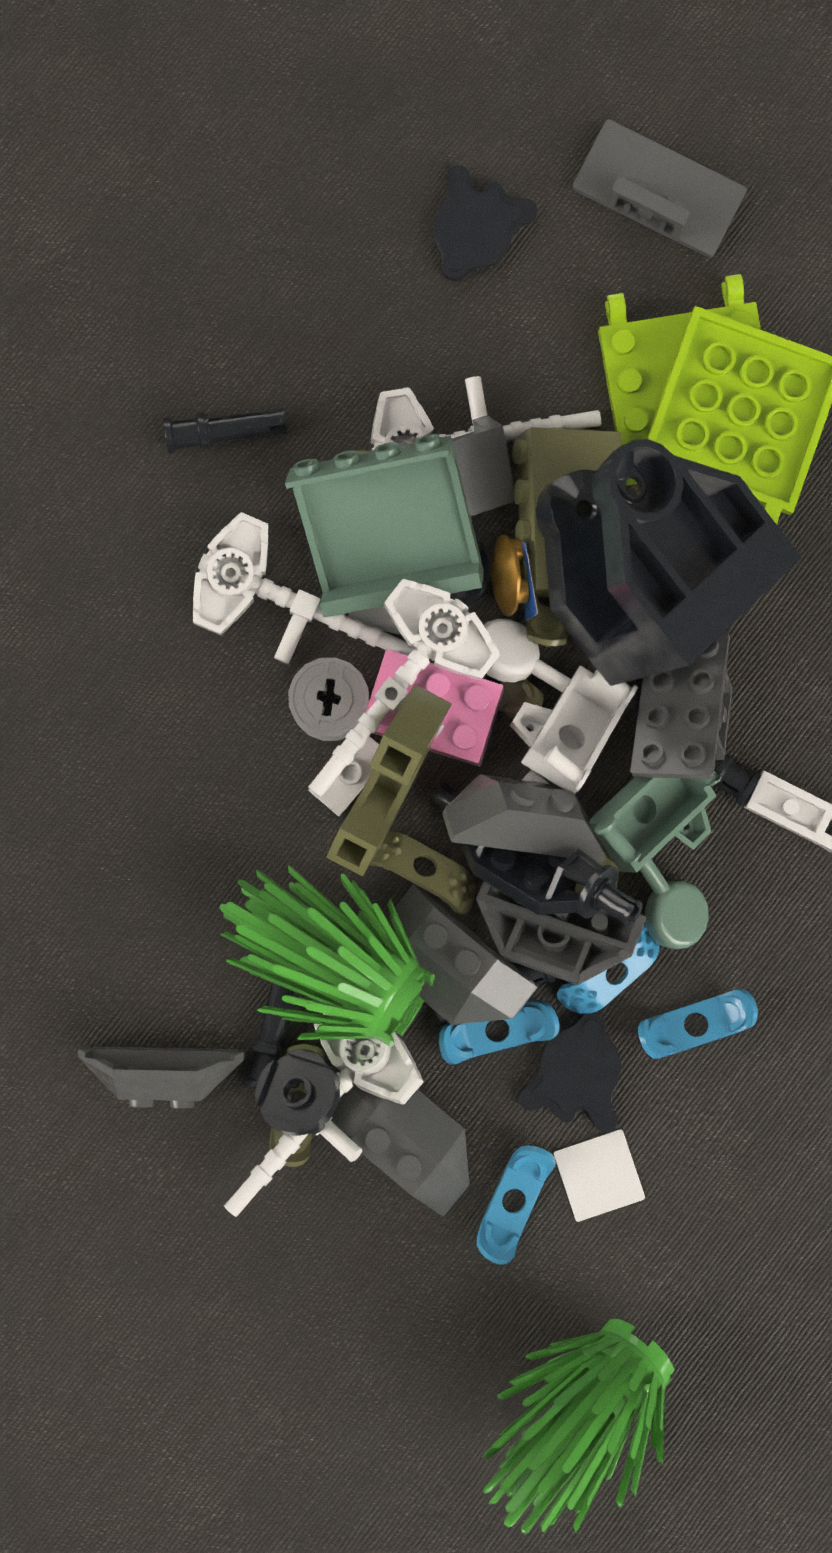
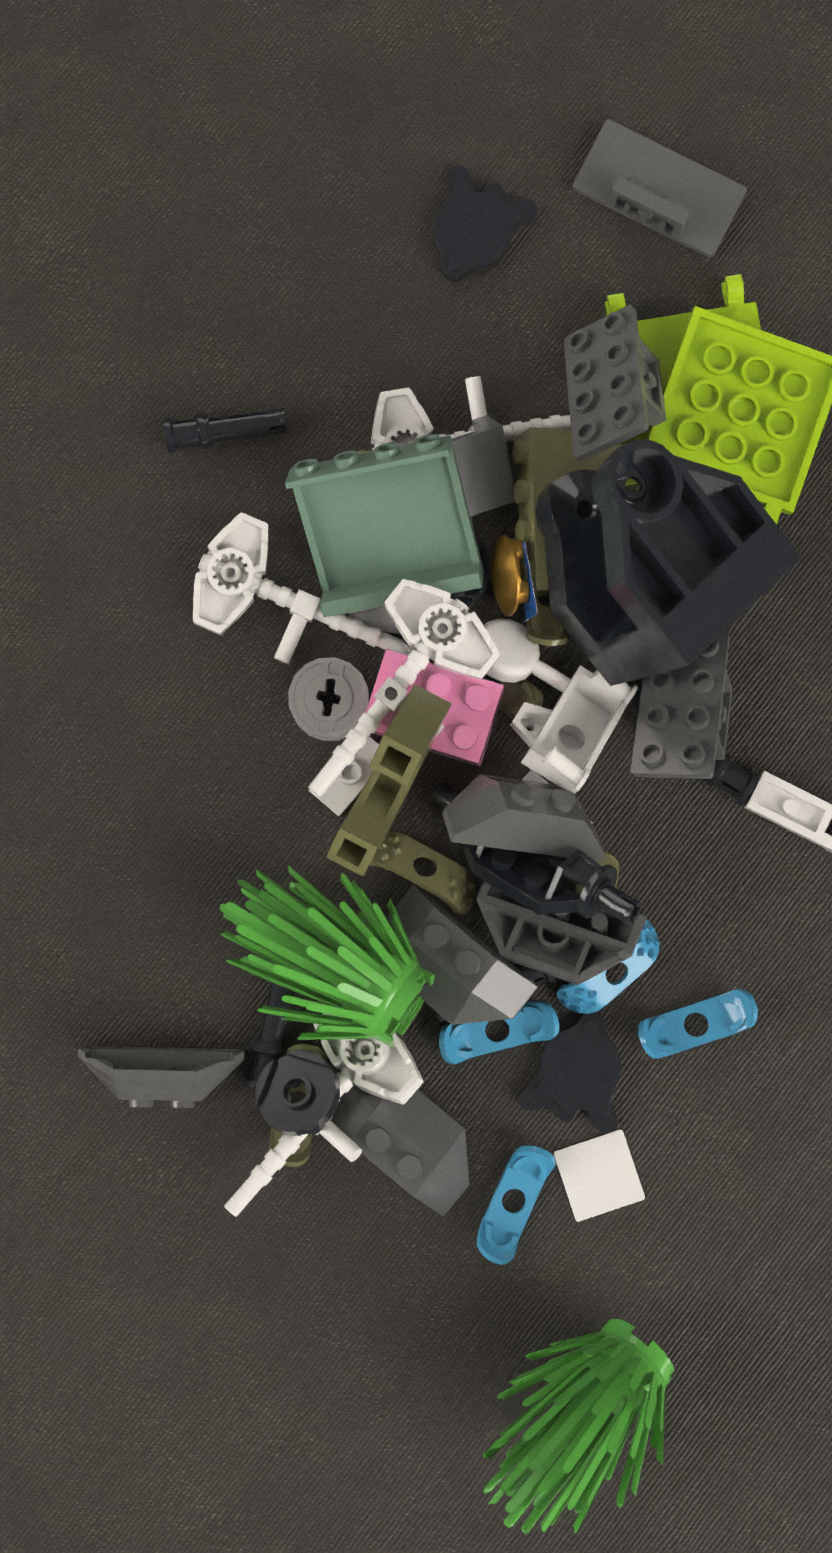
(611, 384): none -> dark grey bracket
(638, 826): sand green piece -> none

